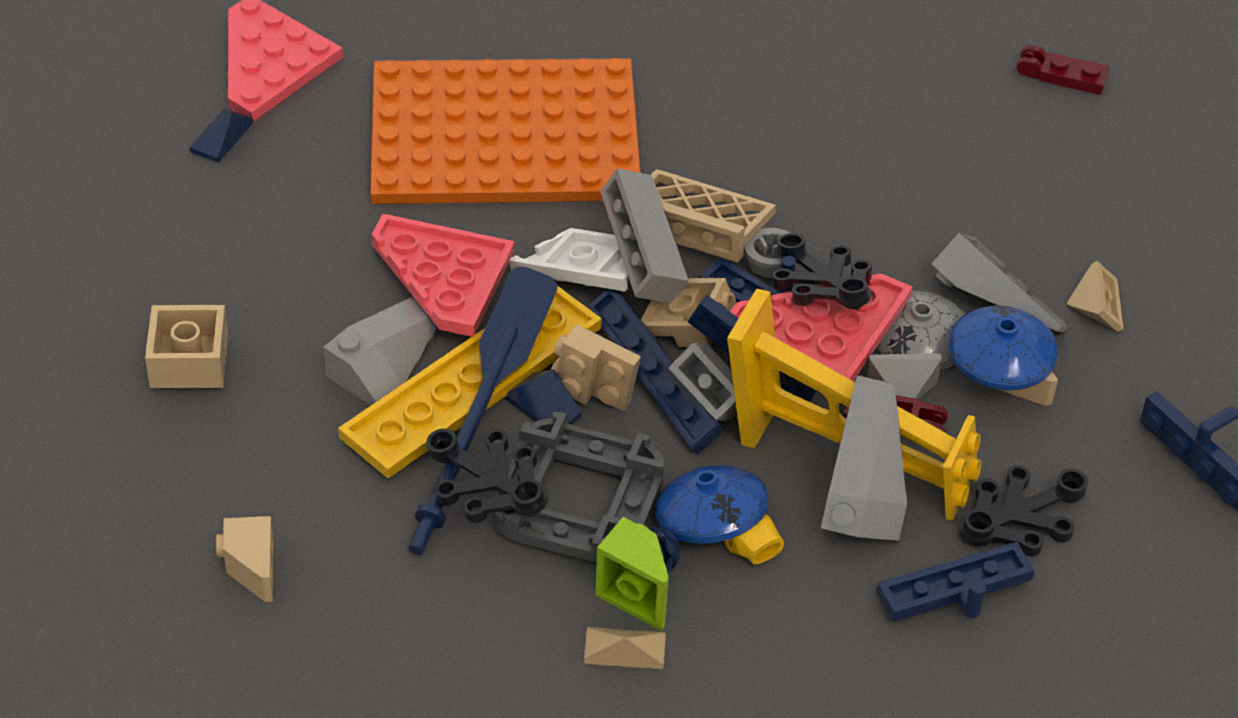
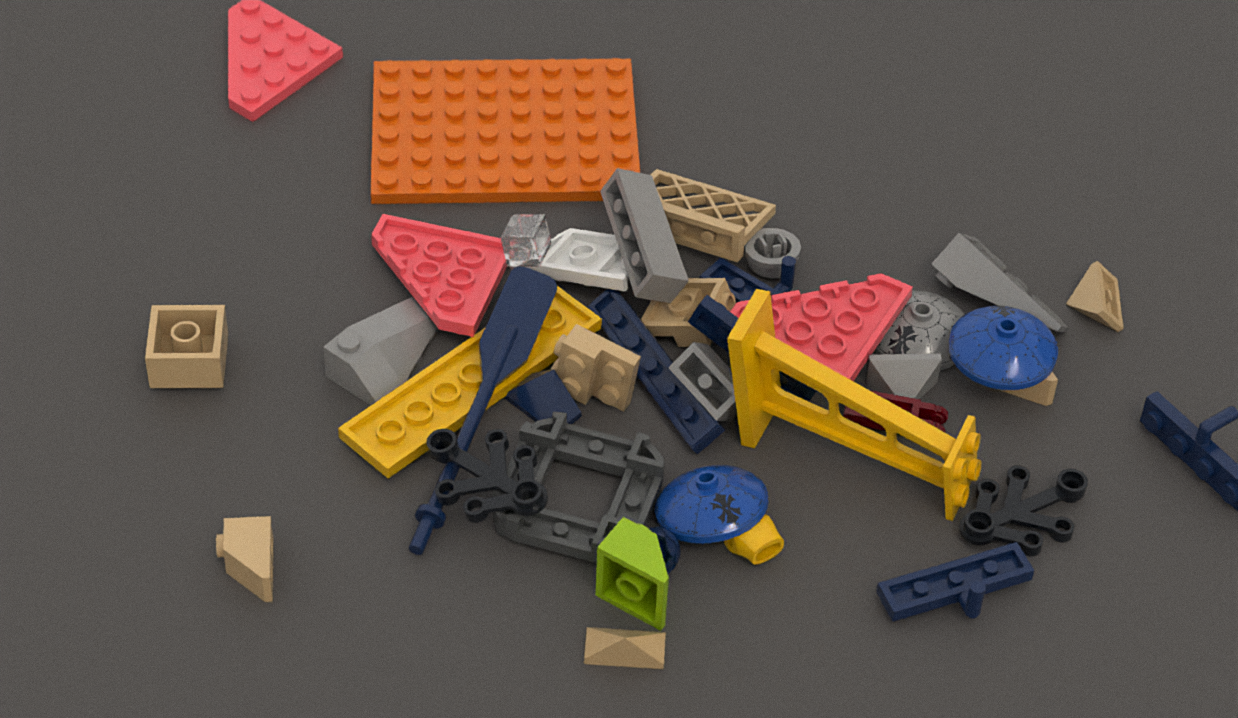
(221, 135): dark blue slope -> none
(526, 240): none -> clear brick
(849, 292): black plant -> none
(868, 479): light grey wedge -> none
(1062, 70): dark red hinge -> none

